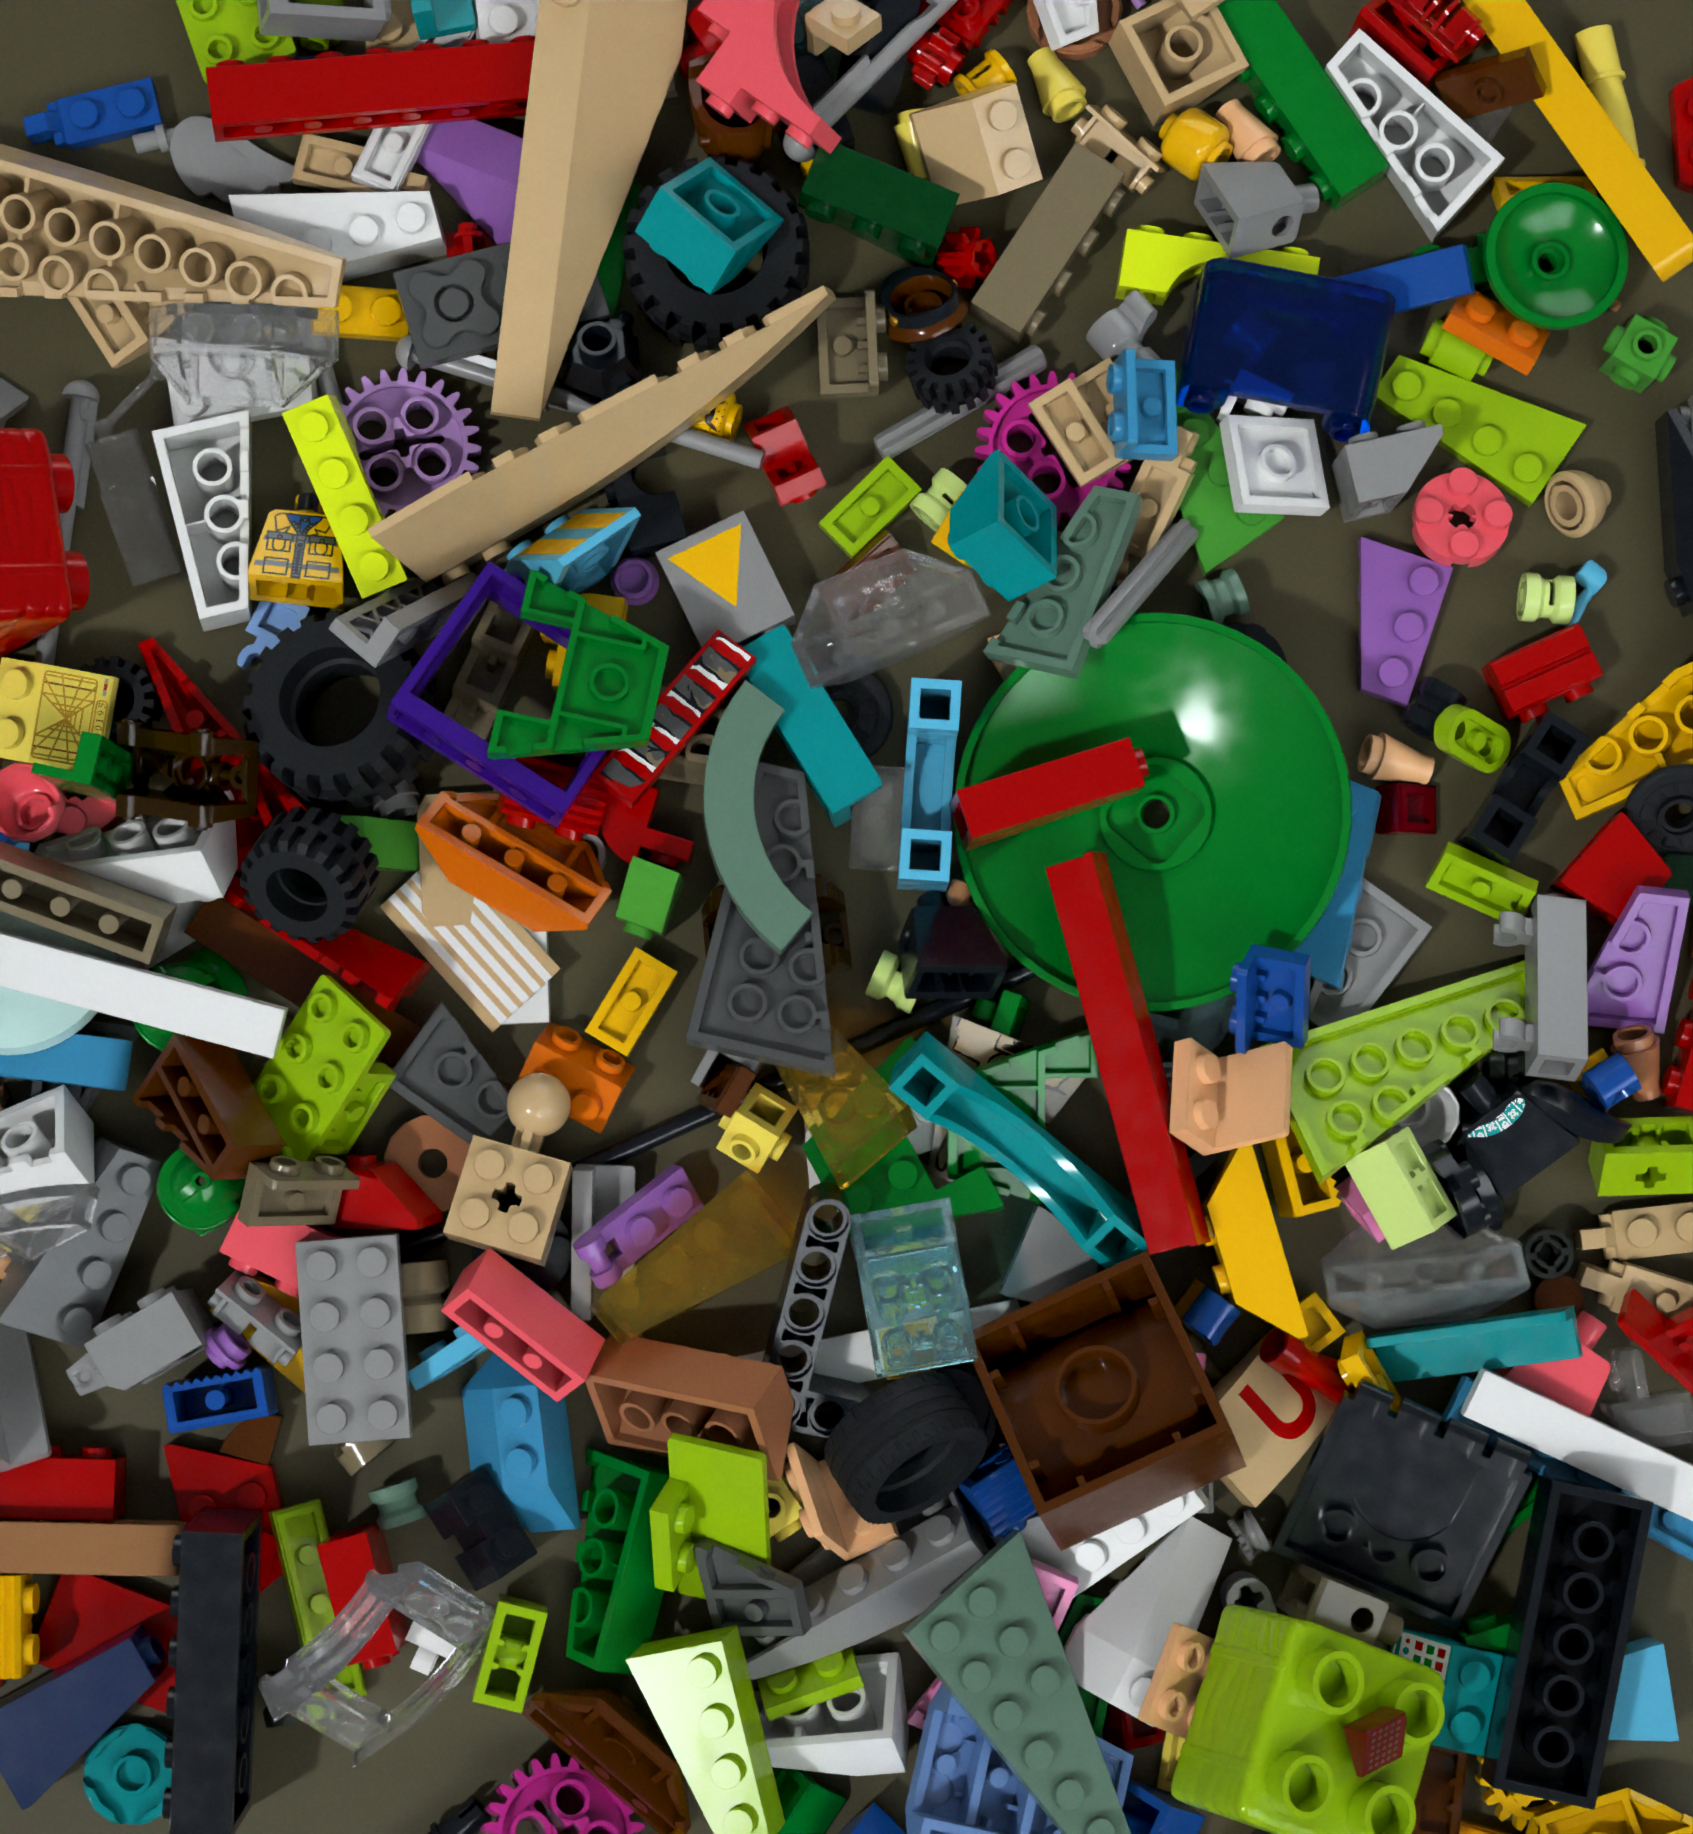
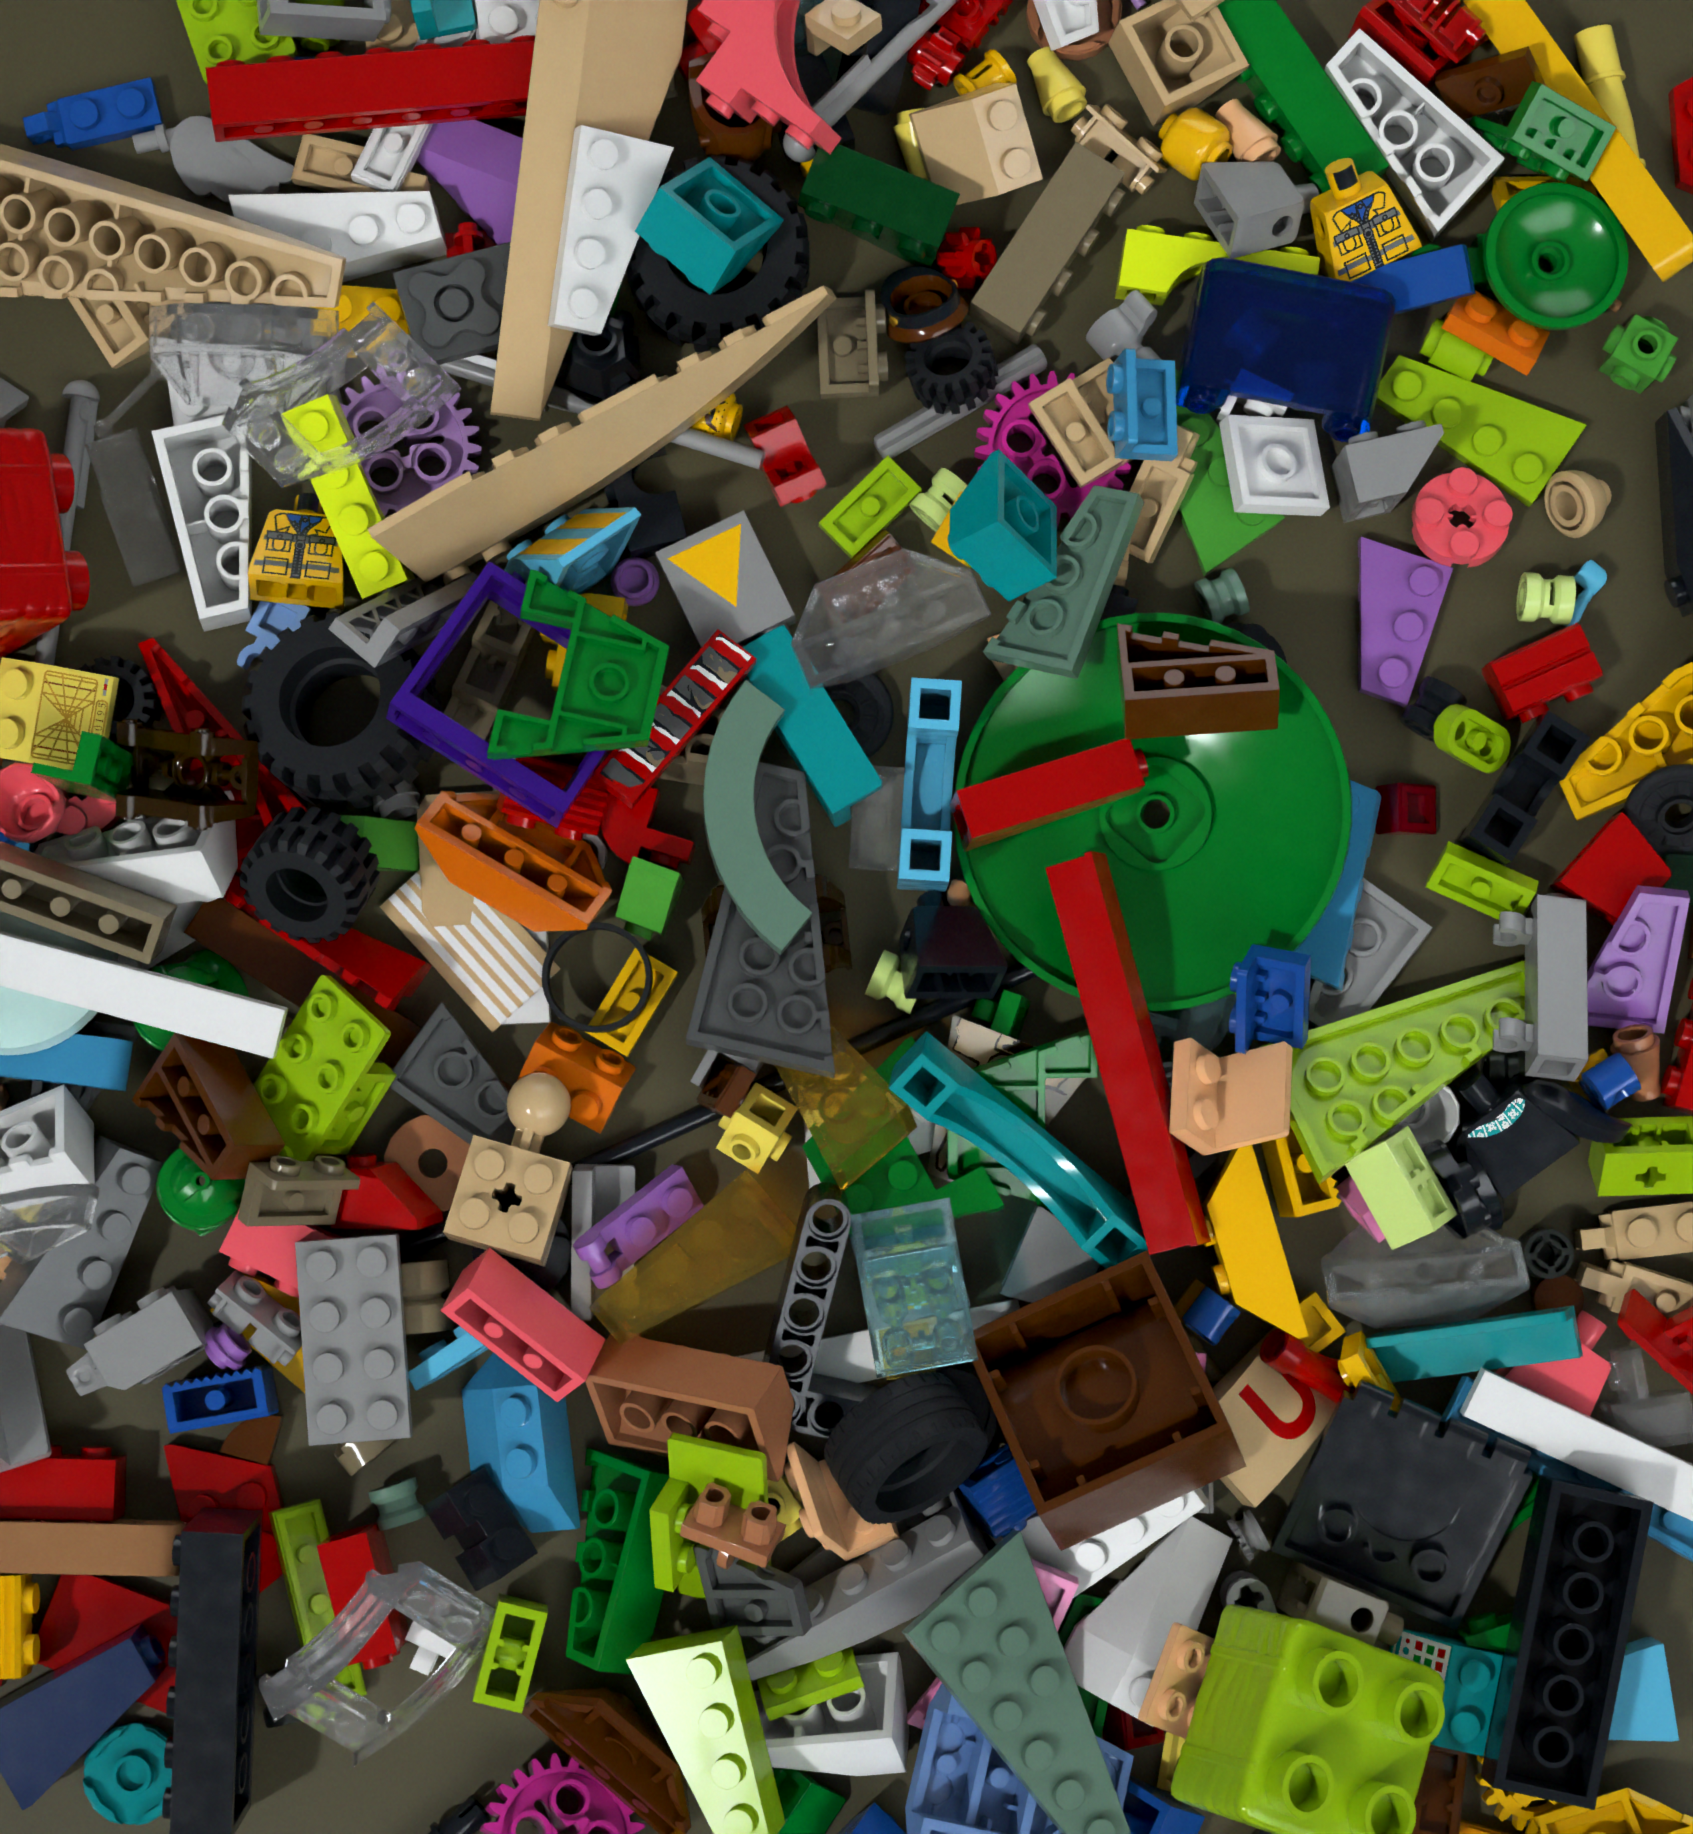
(371, 344): none -> clear wedge
(546, 978): none -> black tyre
(605, 199): none -> white wing
(732, 1530): none -> nougat hips
(1139, 583): light grey axle -> none
(1194, 687): none -> reddish brown wedge
(1358, 223): none -> yellow torso
(1376, 1739): dark red slope -> none
(1392, 760): light nougat cone -> none
(1550, 135): none -> green bracket

